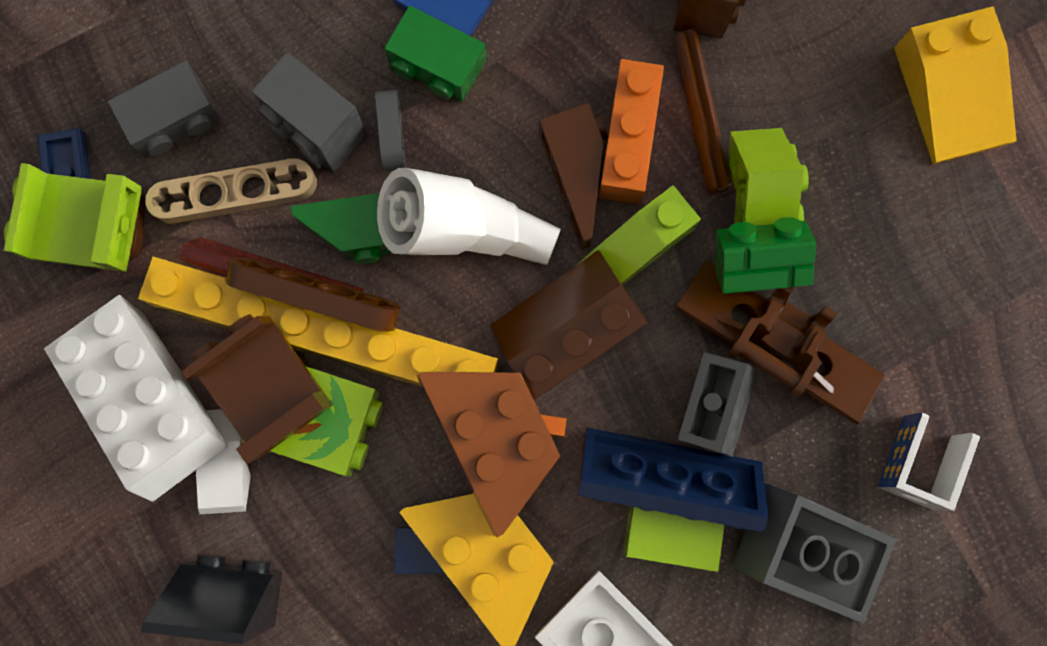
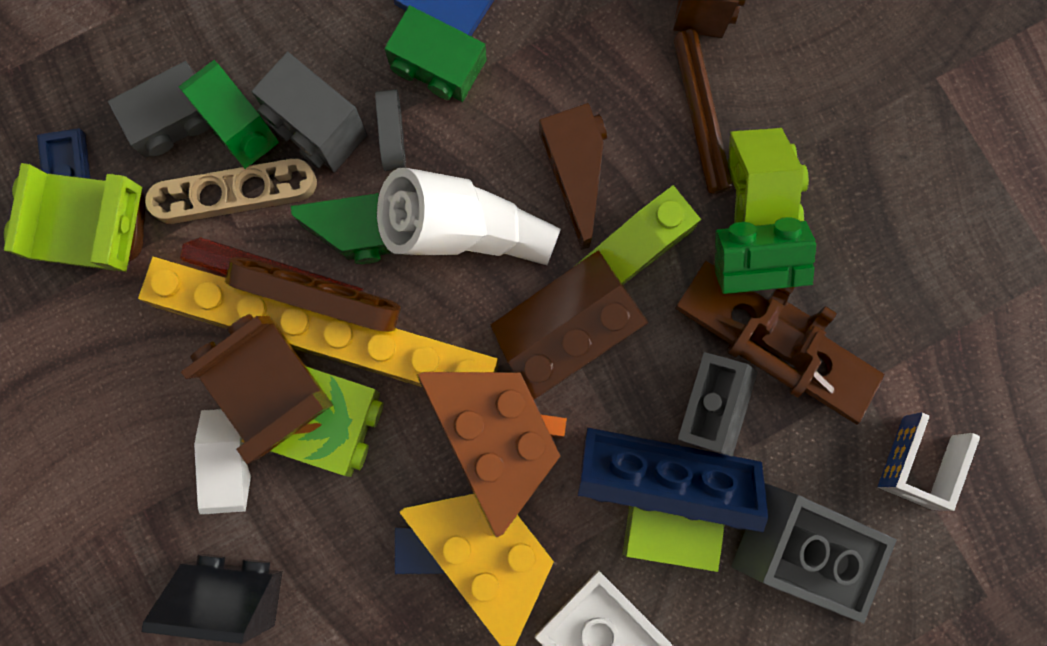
(135, 399): white brick -> none
(229, 114): none -> green slope
(631, 132): orange brick -> none
(959, 84): yellow slope -> none

